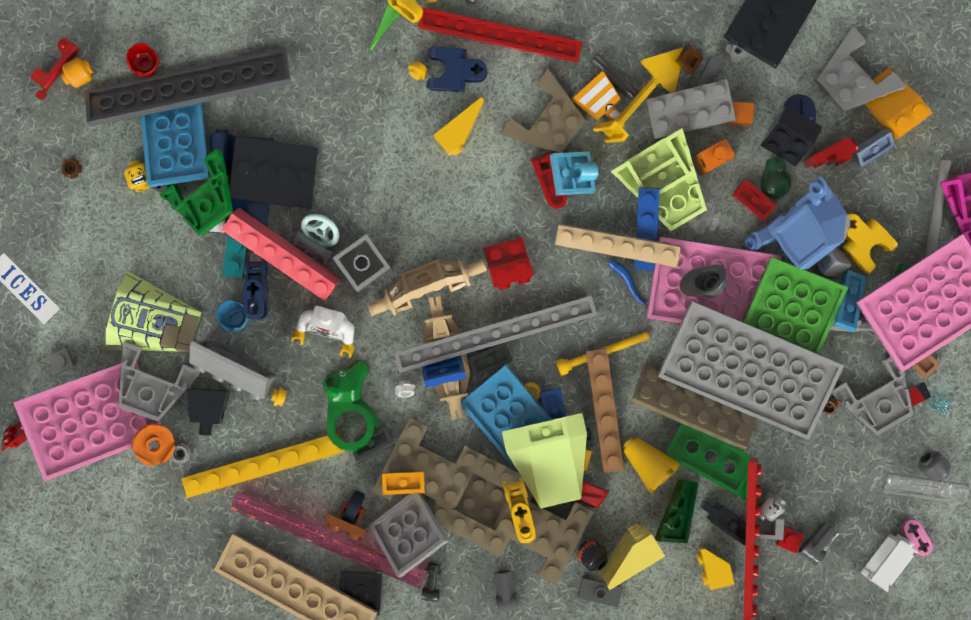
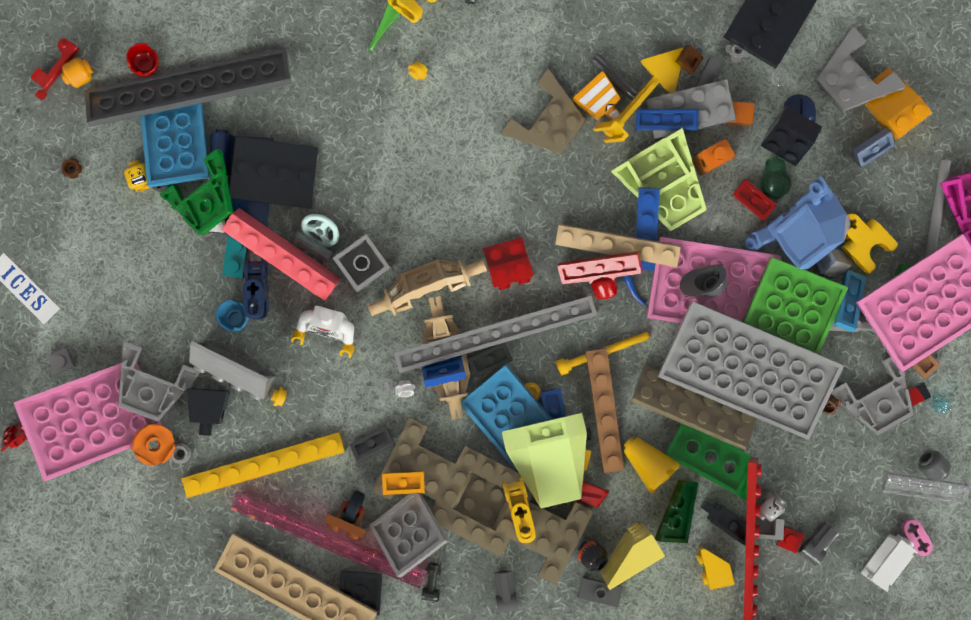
(150, 318): wedge -> none
(343, 395): green animal -> none
(457, 70): dark blue piece -> none
(457, 131): yellow slope -> none
(500, 35): red plate -> none
(547, 182): red plate -> none
(573, 173): medium azure plate -> none
(601, 272): none -> plate
(667, 119): none -> blue tile
(837, 154): red plate -> none

